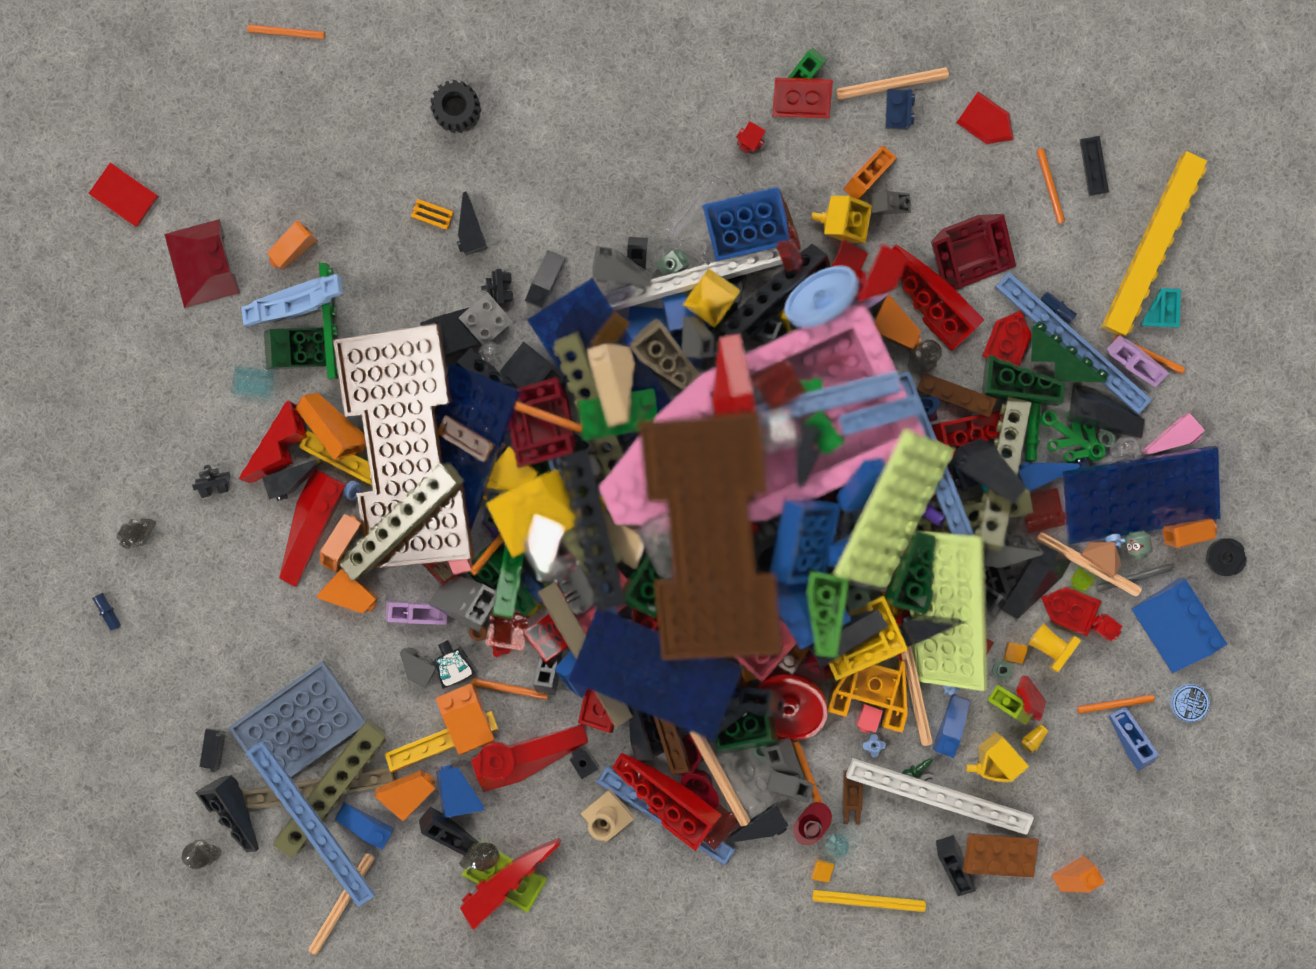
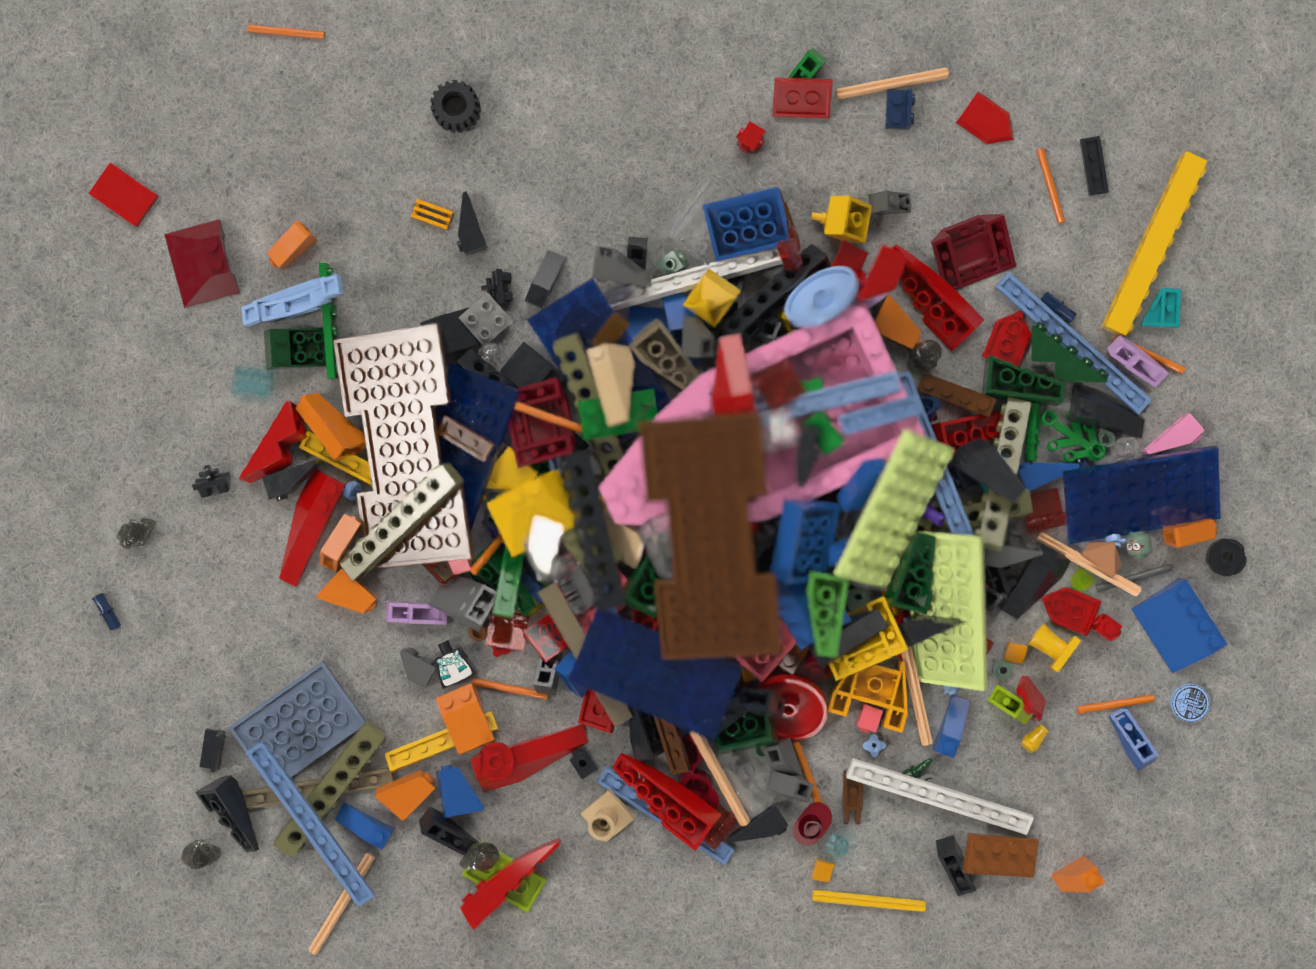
(869, 173): orange slope -> none
(997, 760): yellow piece -> none

